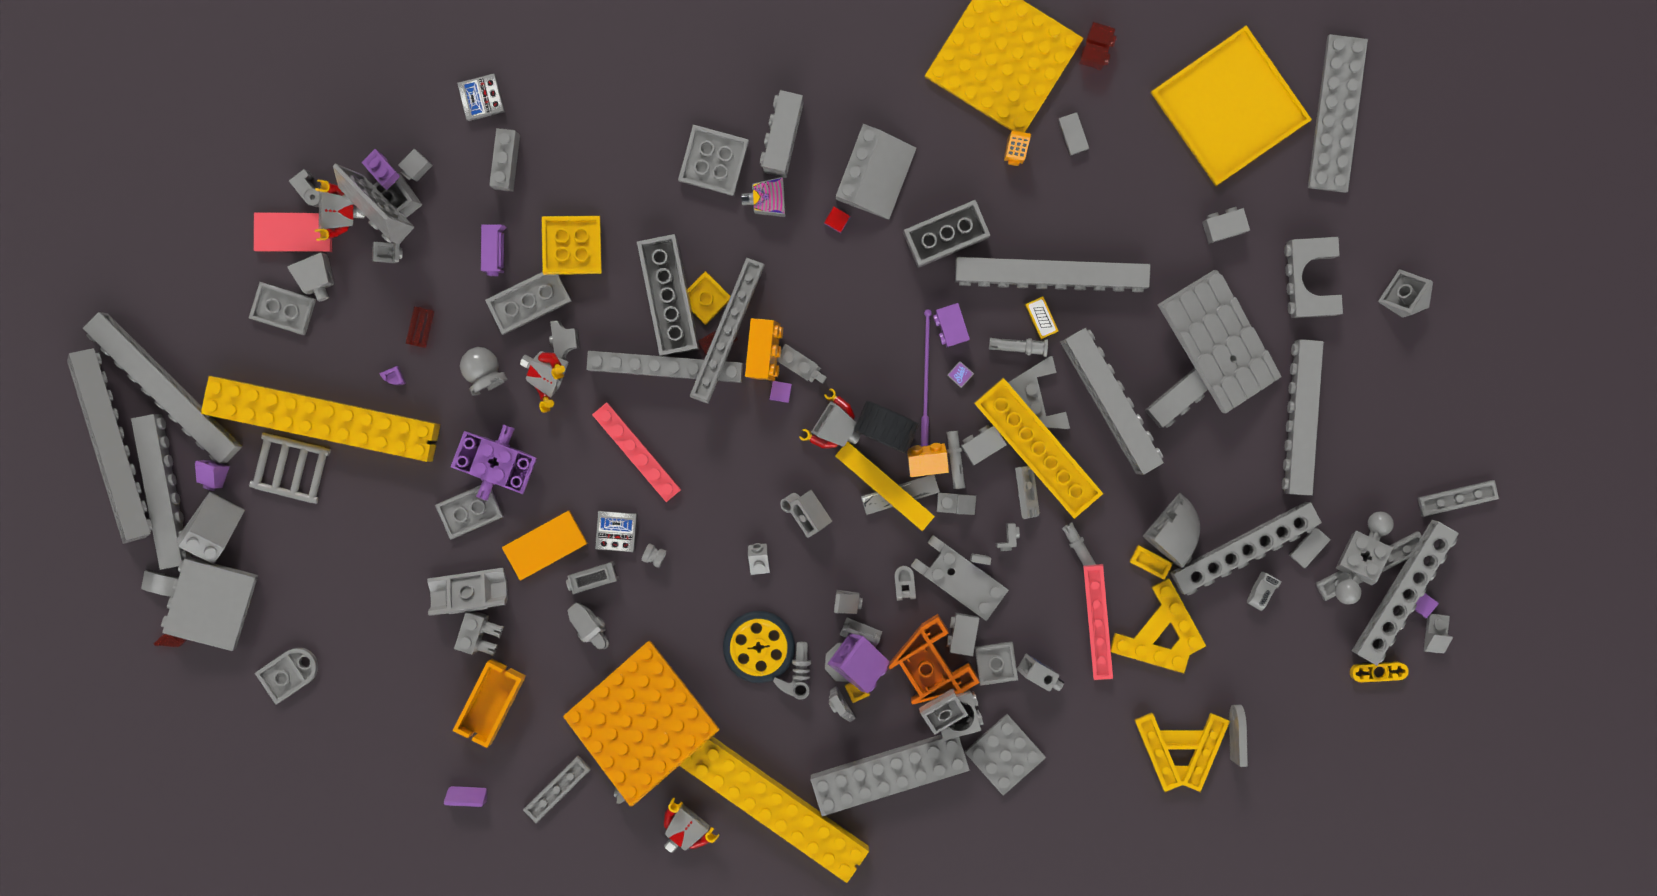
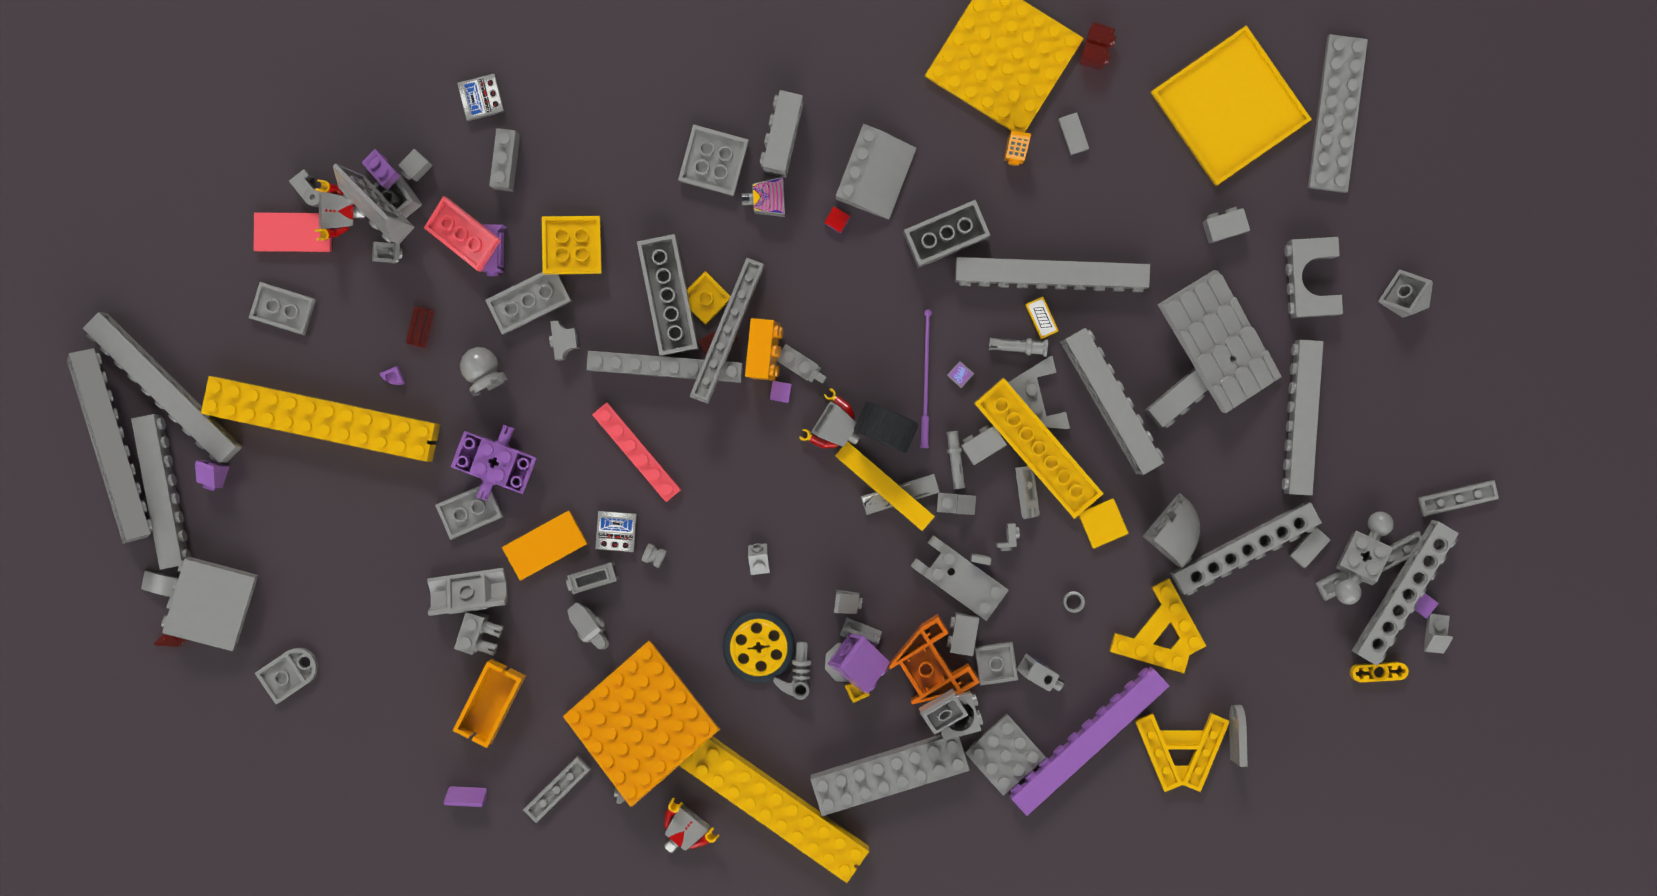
(210, 528): light grey slope -> none
(286, 444): light grey bar -> none
(313, 275): light grey torso -> none
(462, 233): none -> coral tile
(546, 375): torso -> none
(806, 511): light grey hinge -> none
(839, 705): light grey wing -> none
(904, 576): light grey plate -> none
(927, 460): light orange brick -> none
(951, 325): medium lavender brick -> none
(1077, 543): light grey pin -> none
(1082, 603): none -> light grey piece
(1088, 740): none -> medium lavender brick
(1098, 622): coral plate -> none
(1103, 523): none -> yellow tile
(1151, 562): yellow tile -> none
(1262, 590): light grey leg -> none

